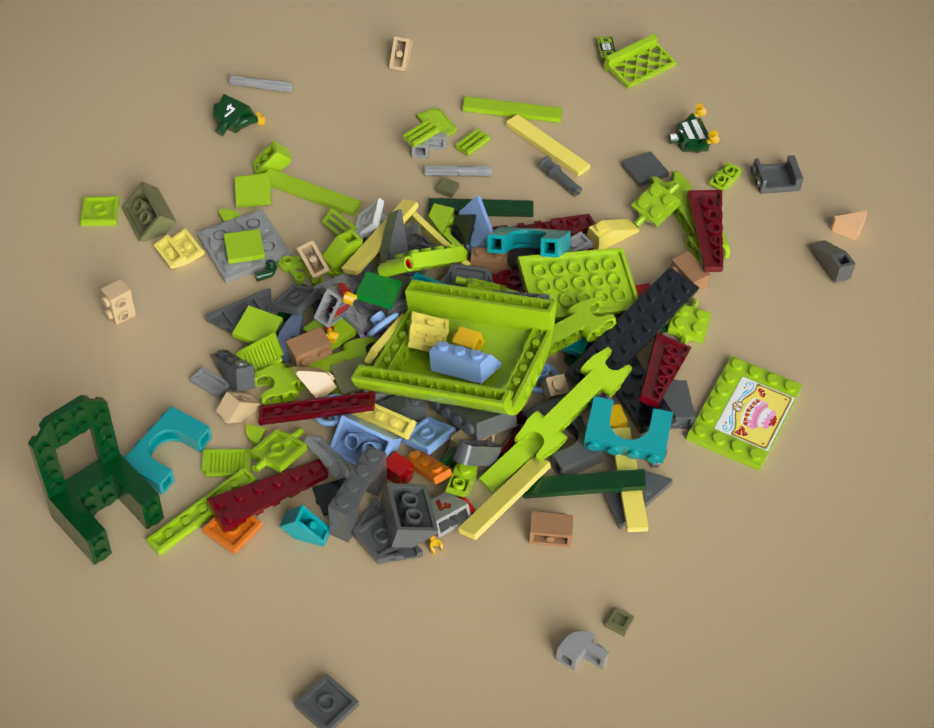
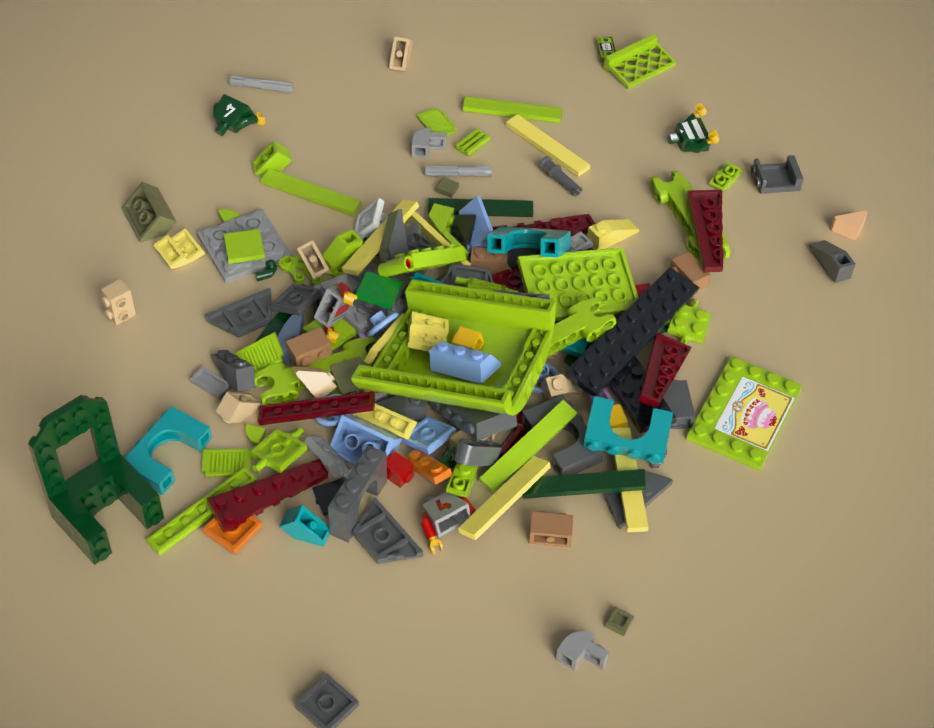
(100, 211): lime tile -> none
(253, 190): lime tile -> none
(256, 325): lime tile -> none
(328, 216): lime tile -> none
(408, 514): dark grey slope -> none
(418, 132): lime tile -> none
(549, 428): lime piece -> none
(644, 167): dark grey tile -> none
(656, 204): lime plate -> none

